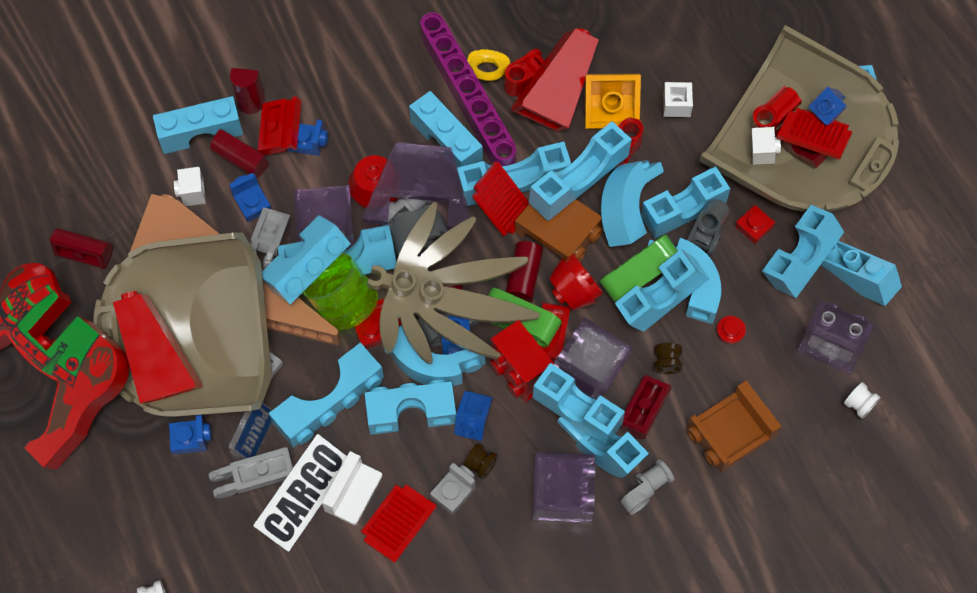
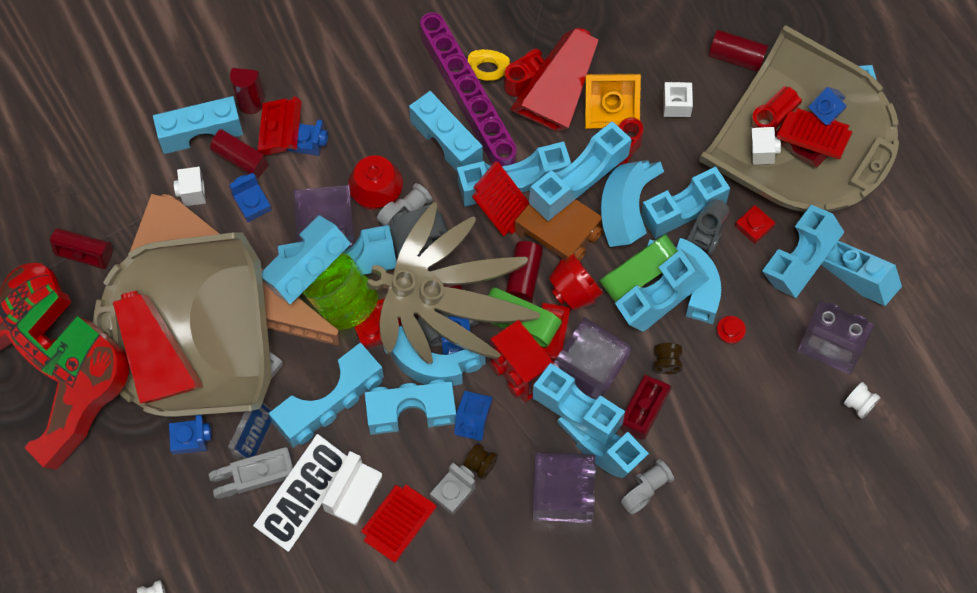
(269, 233): light grey hinge -> none
(418, 174): clear purple wing -> none
(733, 427): dark orange panel -> none
(738, 50): none -> dark red brick

